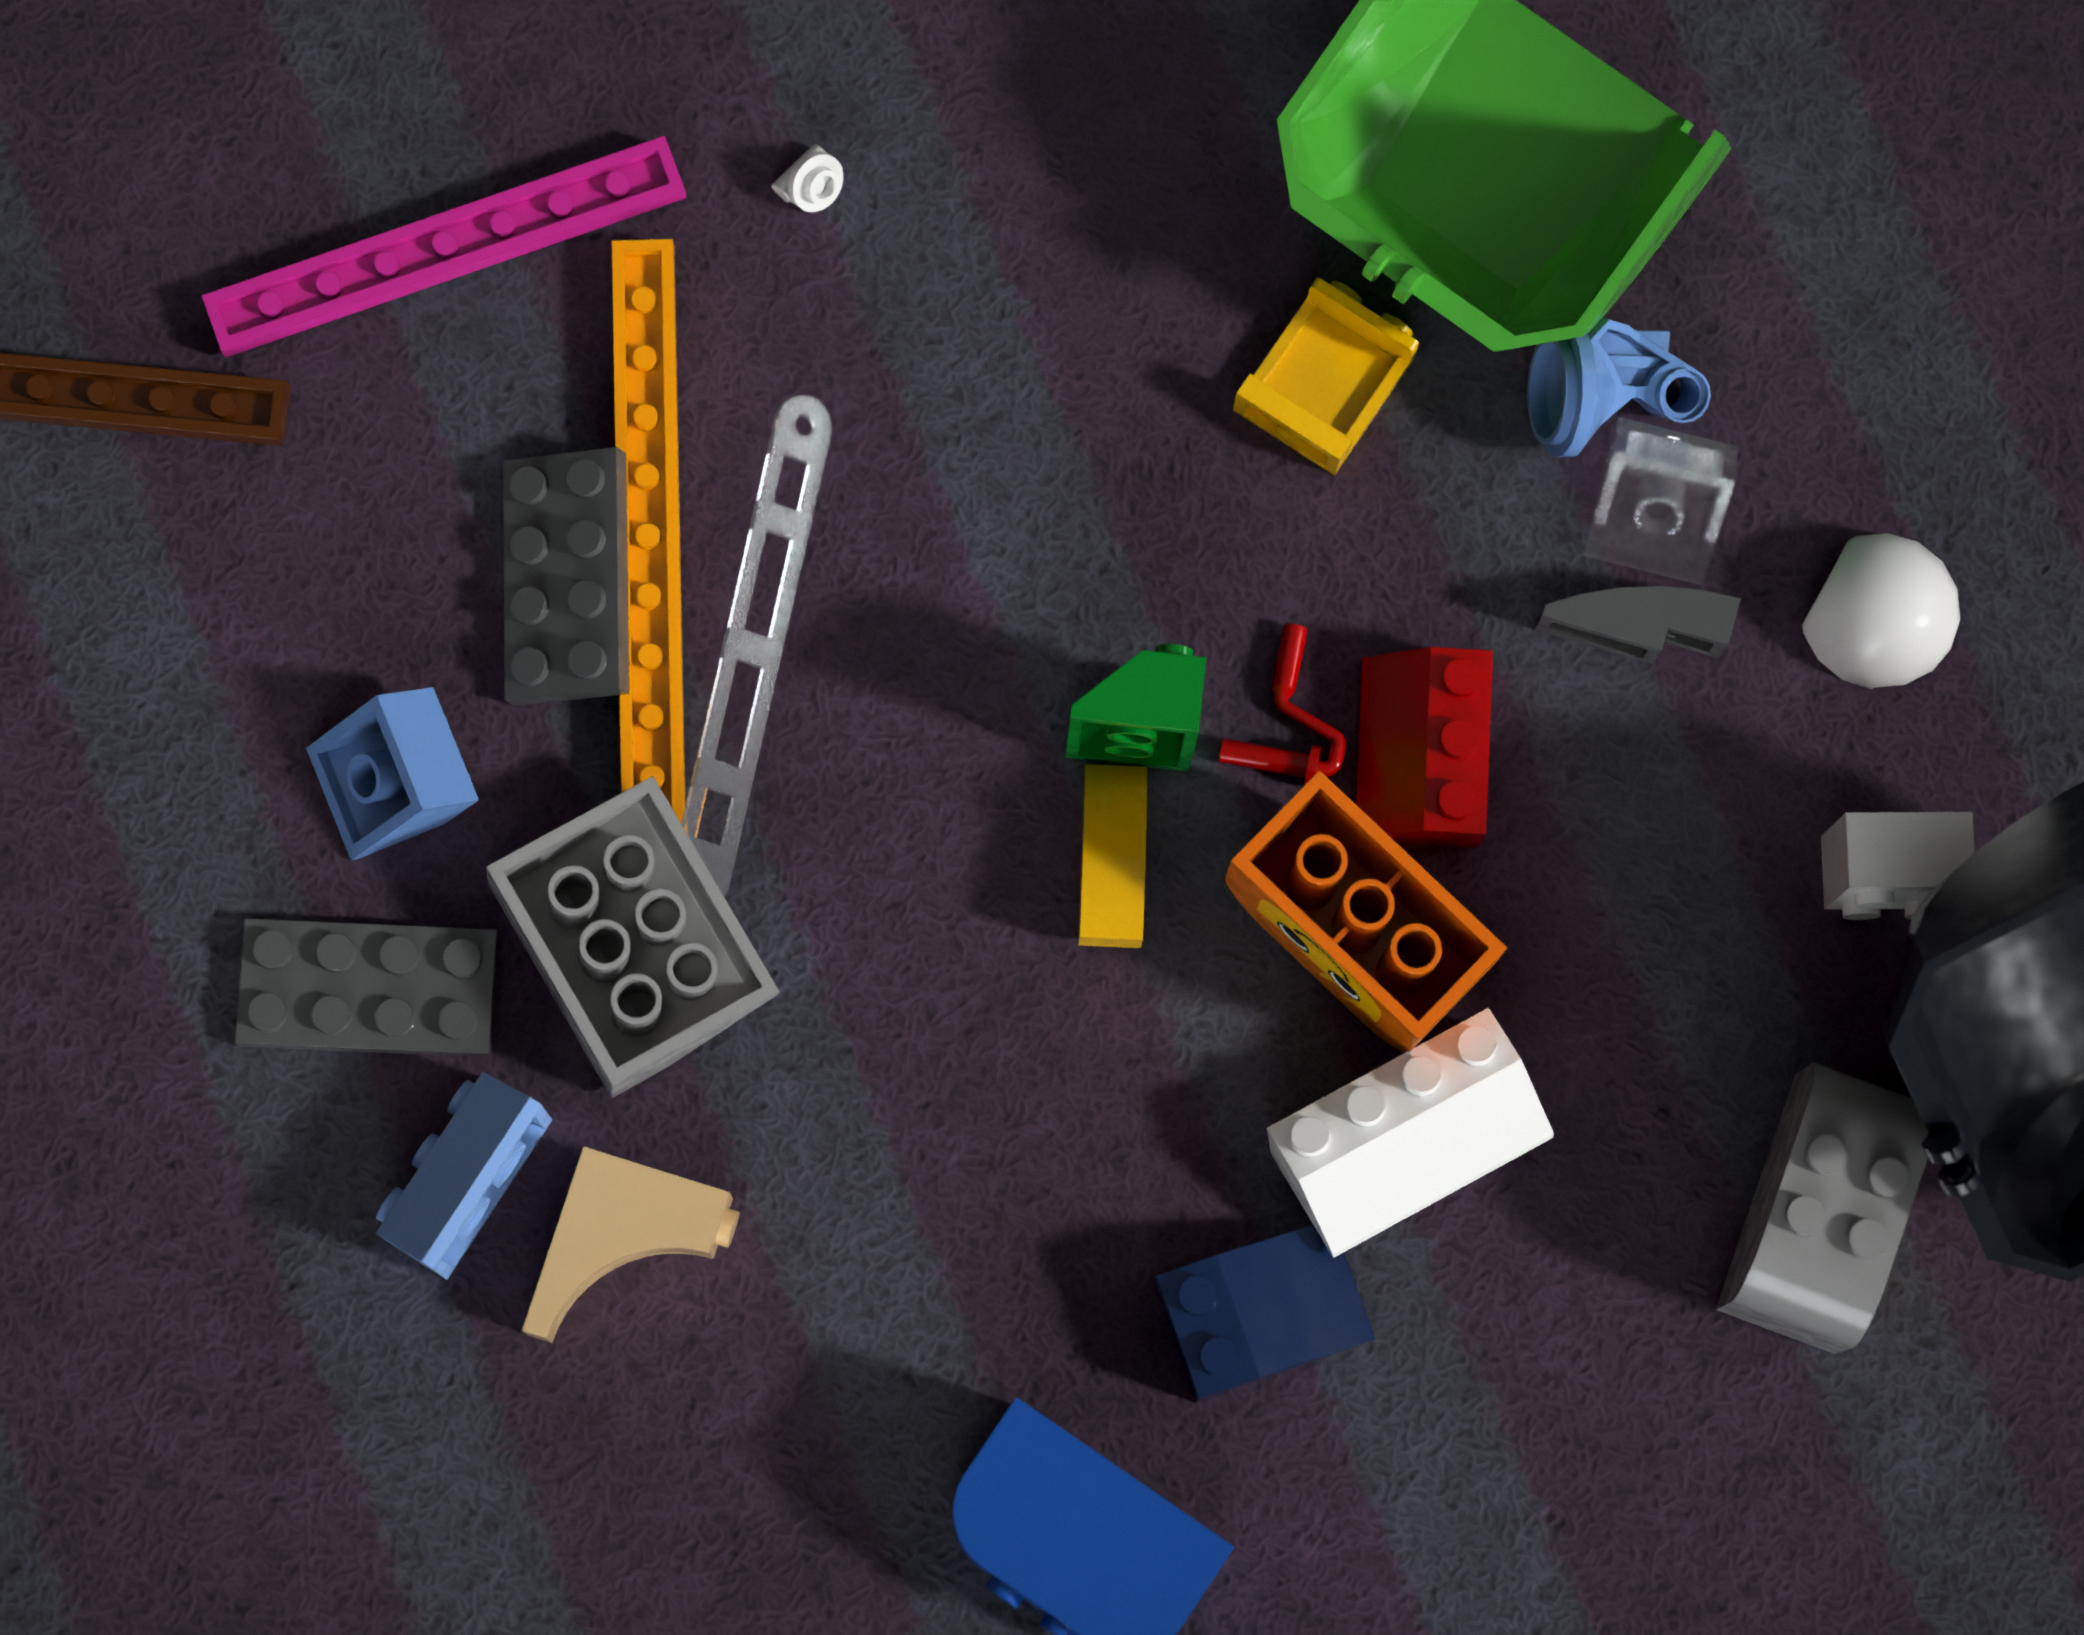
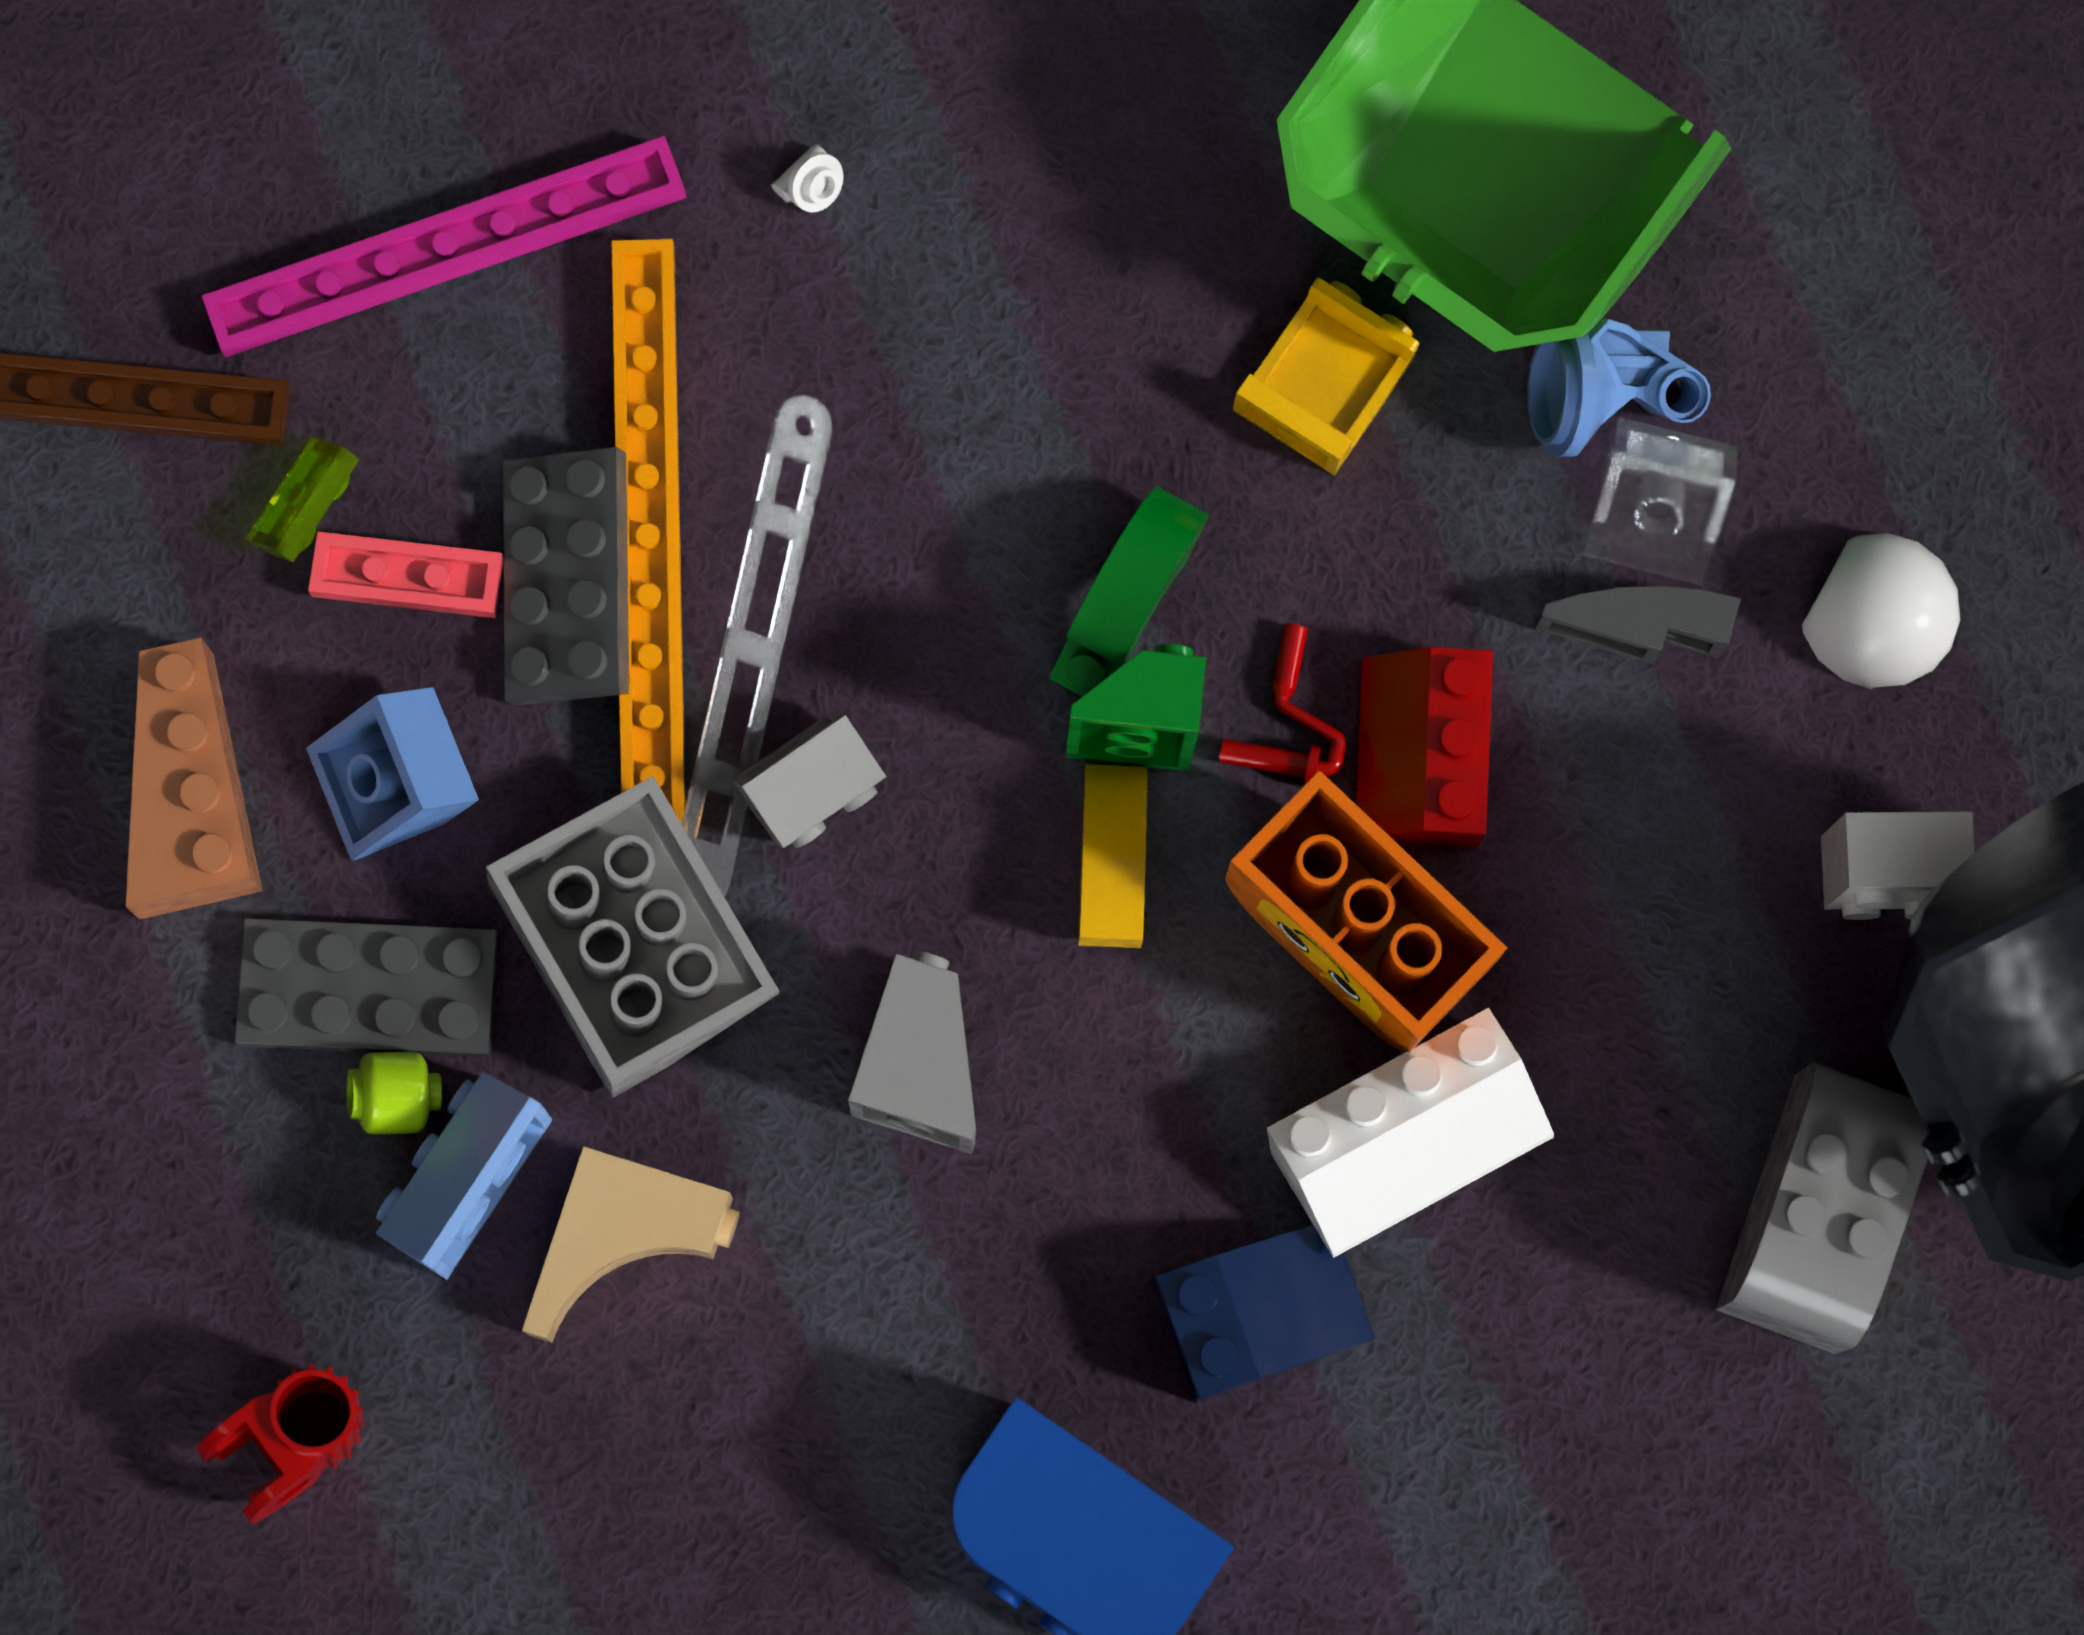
(187, 798): none -> nougat wedge
(295, 1464): none -> red piece
(302, 499): none -> clear neon green plate
(392, 1092): none -> lime head
(406, 574): none -> coral plate
(810, 780): none -> light grey brick
(917, 1057): none -> light grey slope
(1128, 590): none -> green arch

